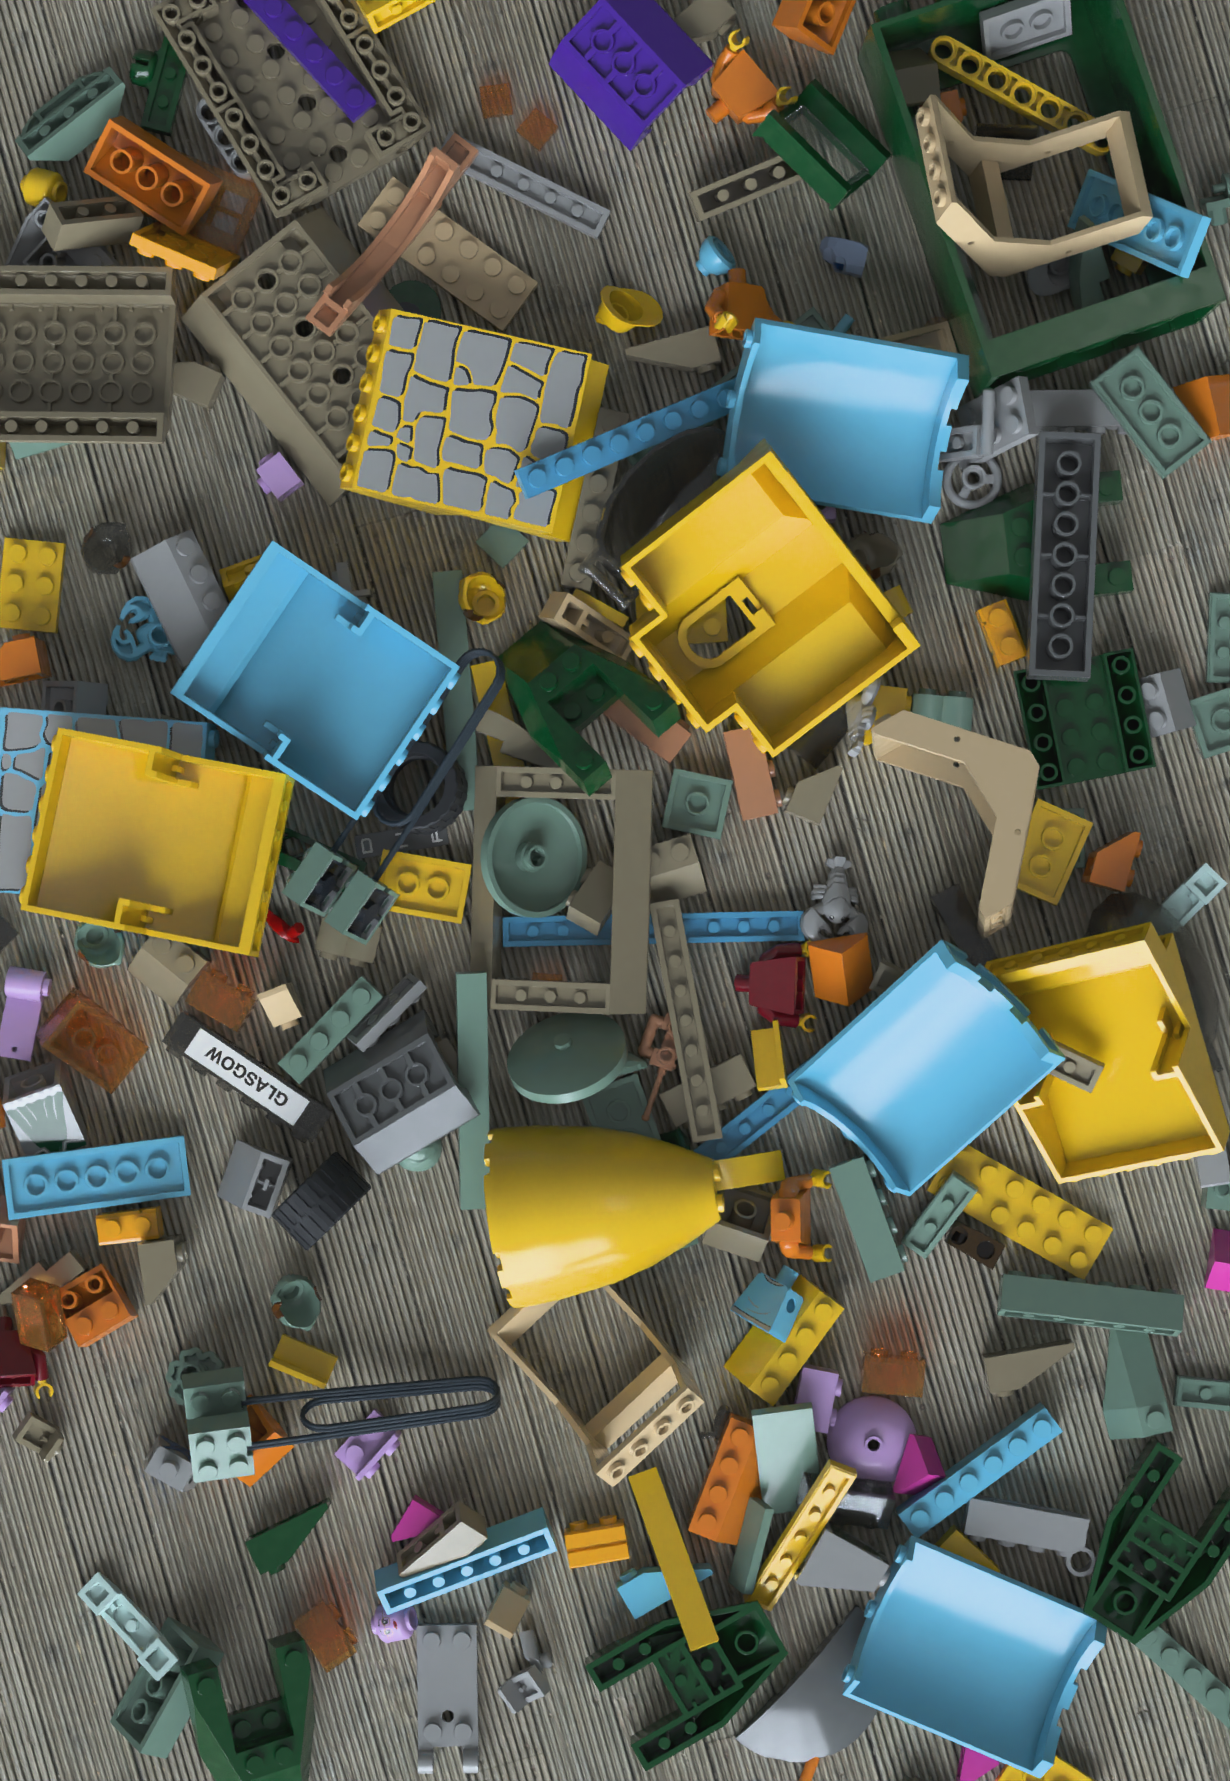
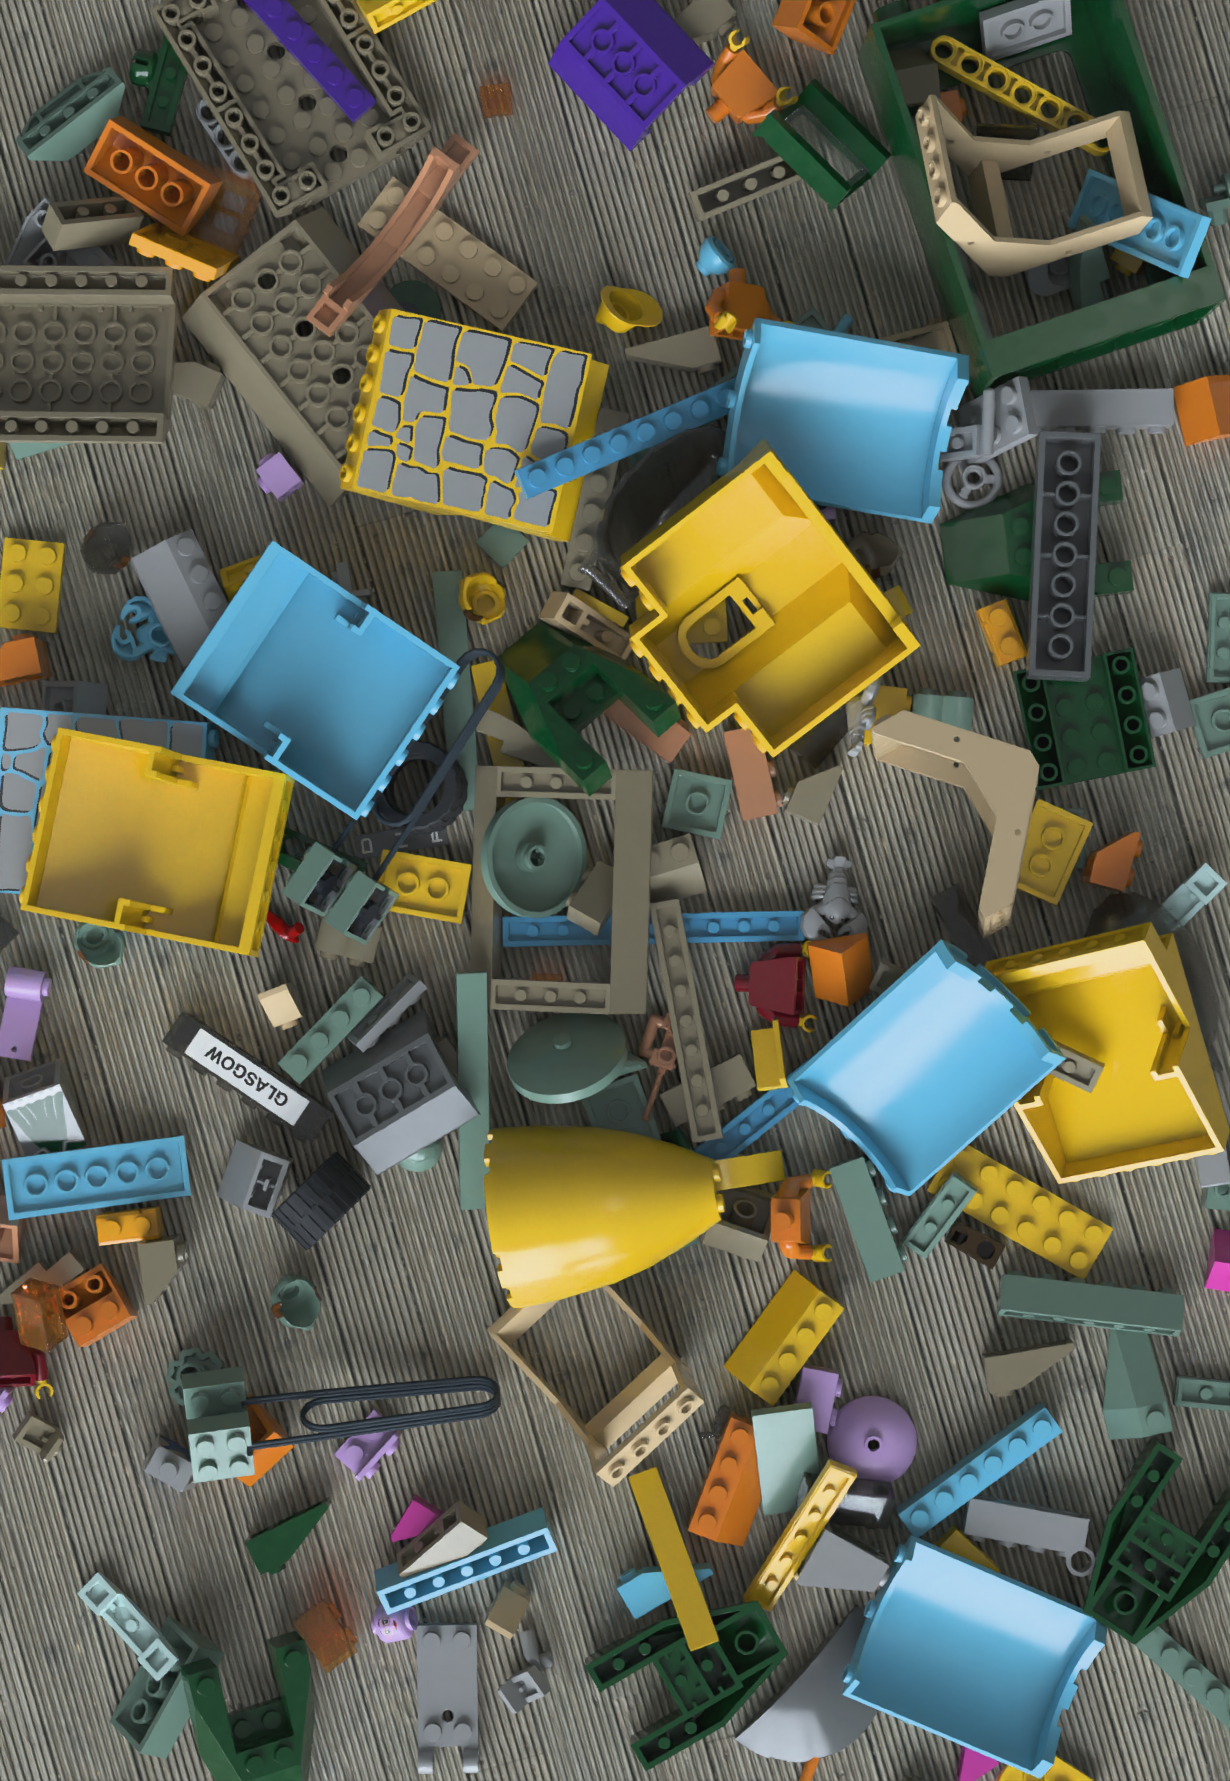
(41, 184): yellow head -> none
(91, 1040): clear orange slope -> none
(168, 967): dark tan slope -> none
(221, 999): clear orange brick -> none
(303, 1361): yellow panel -> none
(536, 191): light grey plate -> none
(537, 129): clear orange tile -> none
(596, 1542): light orange brick -> none
(750, 1545): sand green tile -> none
(771, 1303): medium azure torso -> none
(844, 255): sand blue rock -> none
(892, 1373): clear orange brick -> none
(919, 1466): dark pink slope -> none
(1150, 412): sand green tile -> none

